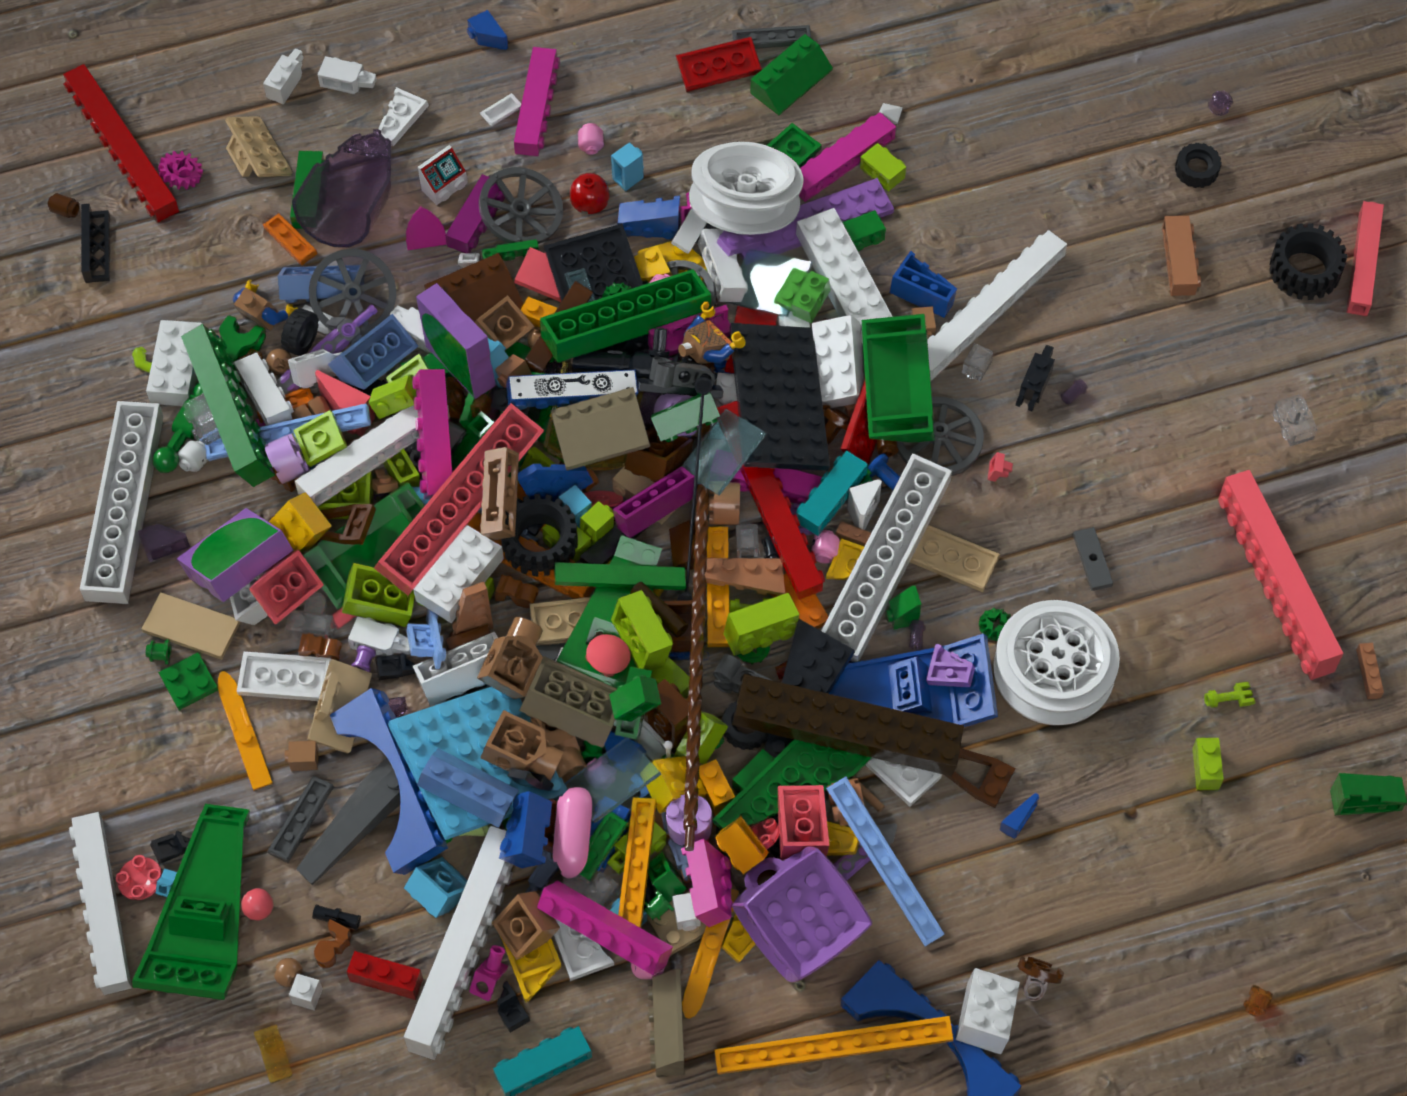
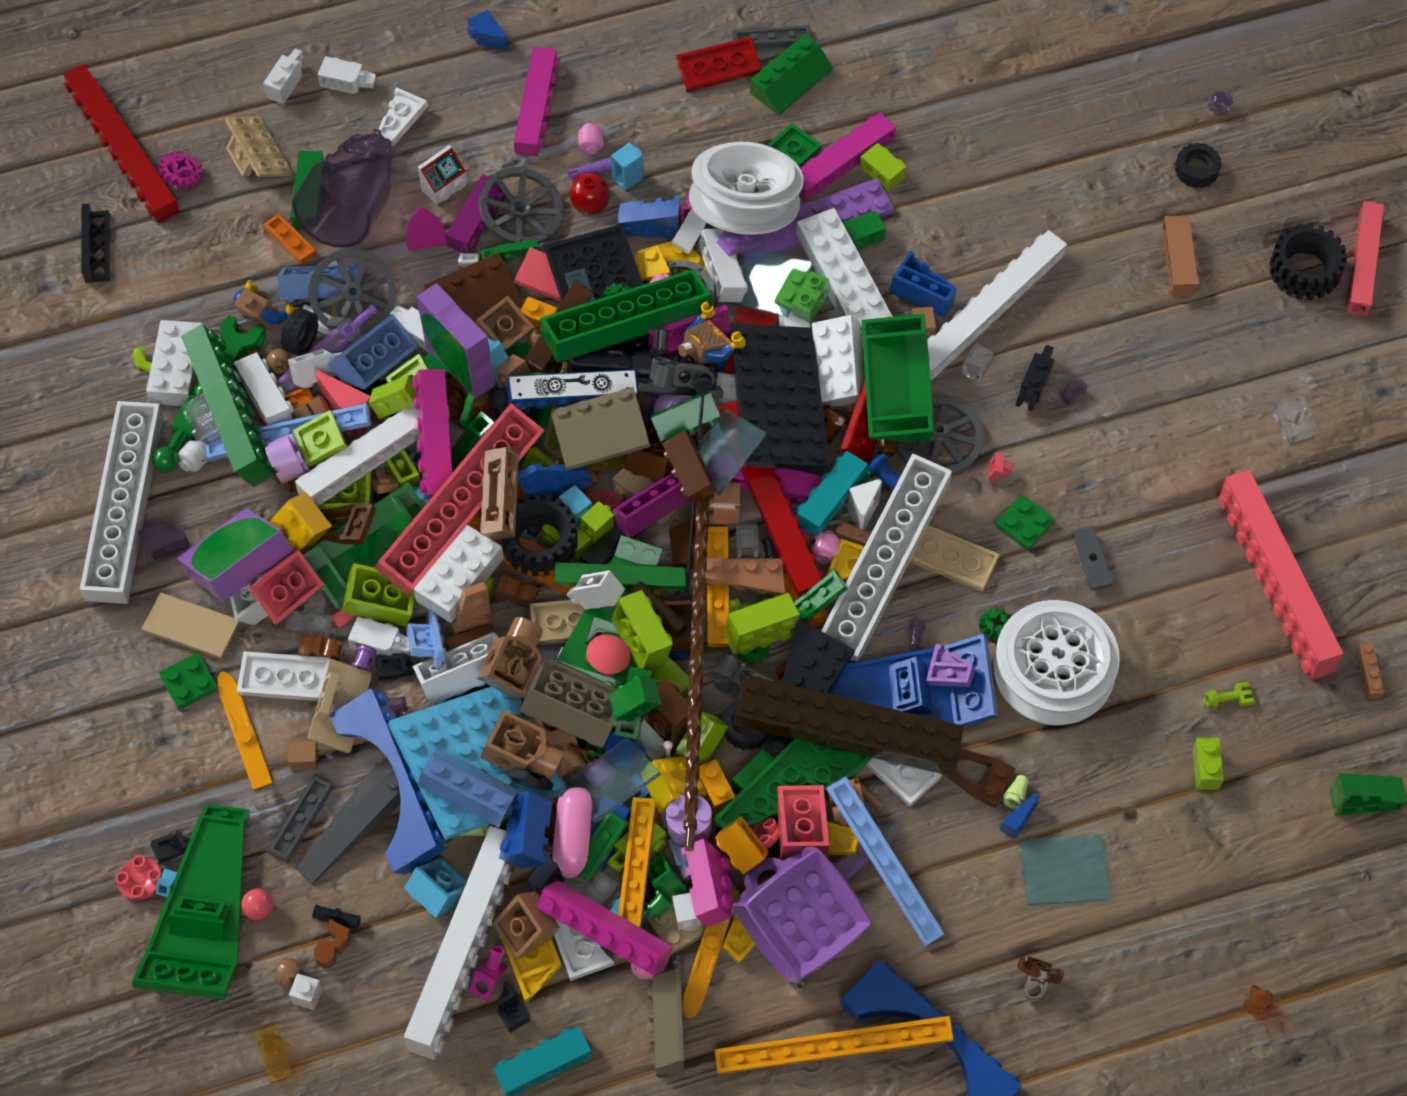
(63, 205): reddish brown brick -> none
(101, 904): white brick -> none
(159, 651): green brick -> none
(384, 975): red brick -> none
(501, 110): white tile -> none
(590, 749): none -> reddish brown hand
(595, 167): none -> medium lavender pin
(596, 590): none -> white hinge
(689, 467): none -> reddish brown brick
(820, 596): none -> green plate
(891, 112): white slope -> none
(904, 608): green slope -> none
(987, 1011): white brick -> none
(1016, 792): none -> yellowish green cone
(1025, 522): none -> green plate
(1064, 870): none -> clear light blue piece

